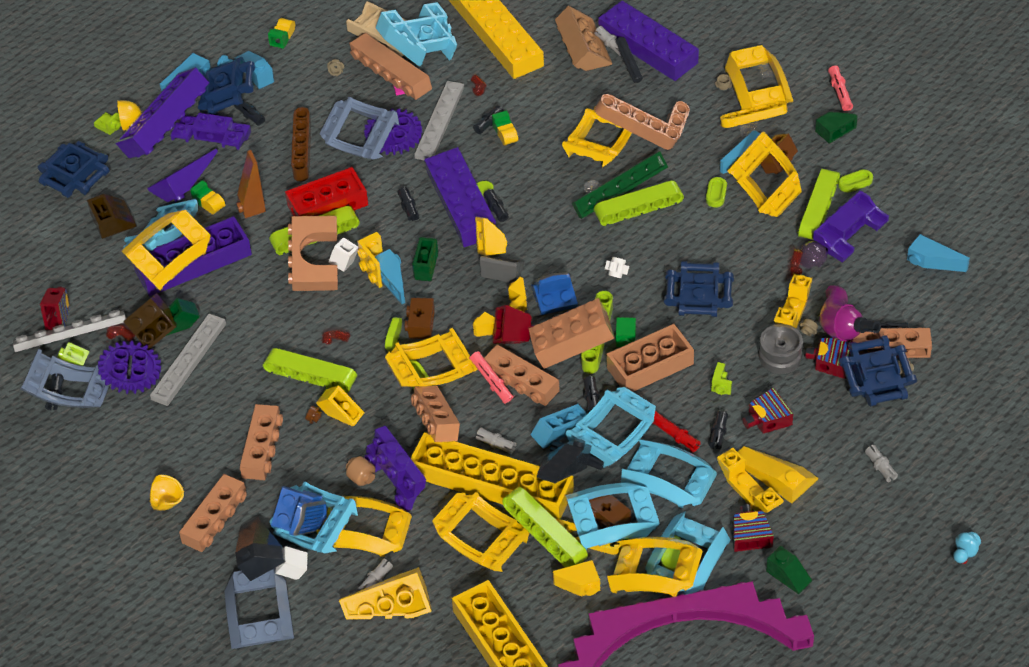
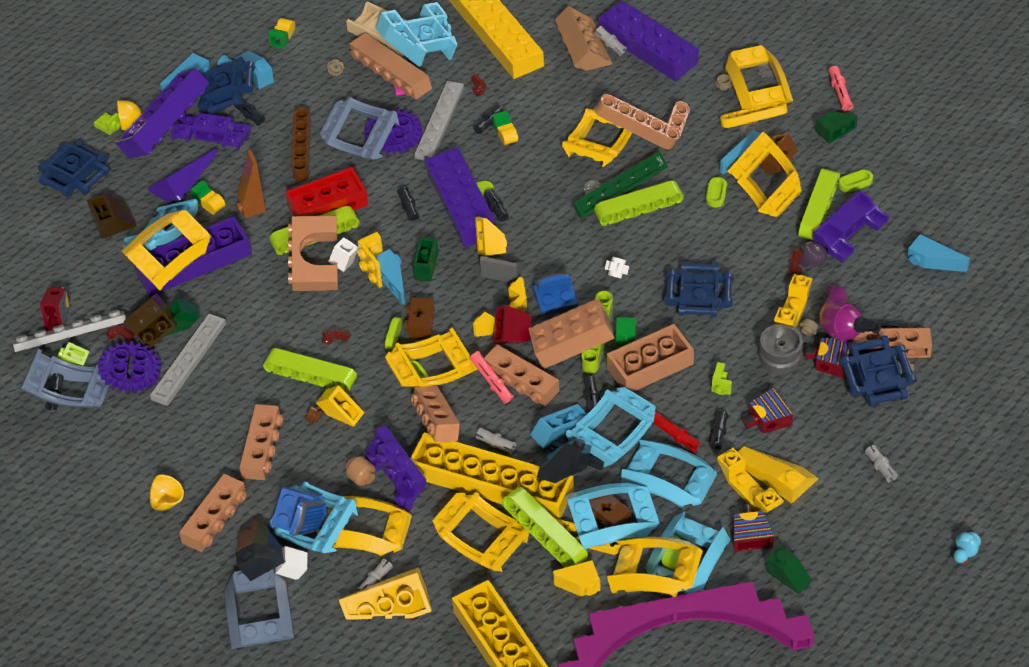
(629, 59): black axle -> none

